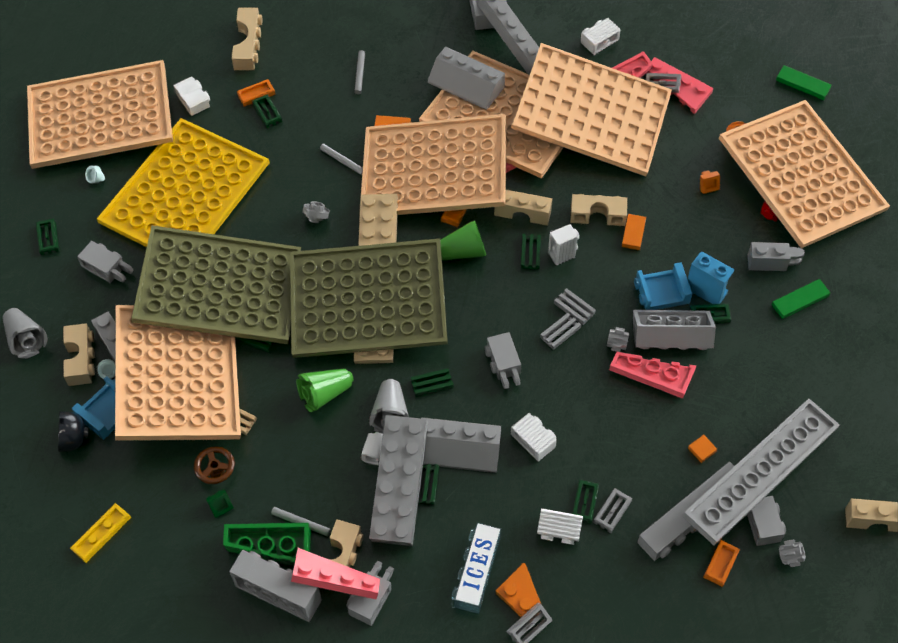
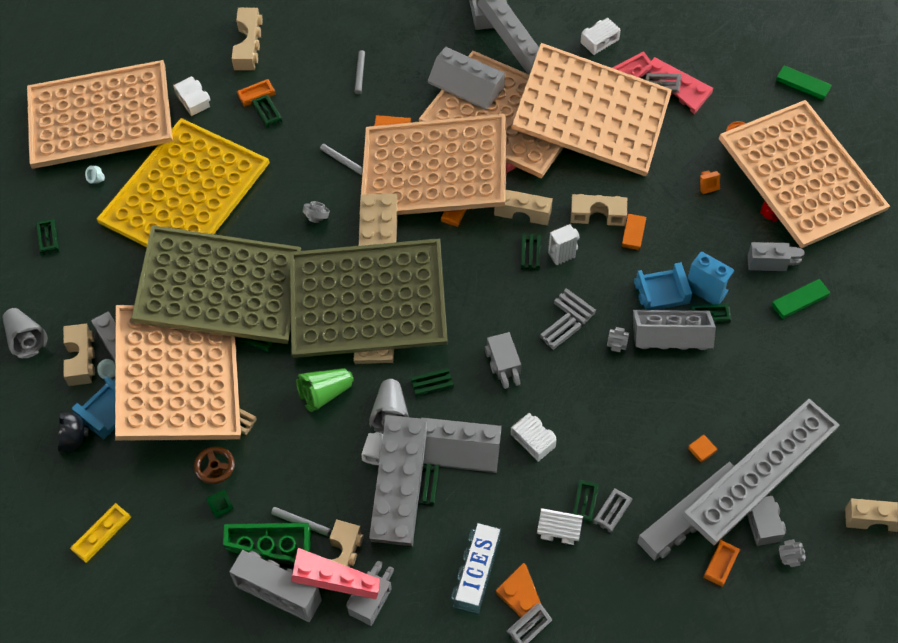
(103, 262): light grey hinge -> none
(463, 243): bright green cone -> none
(660, 375): coral wing -> none

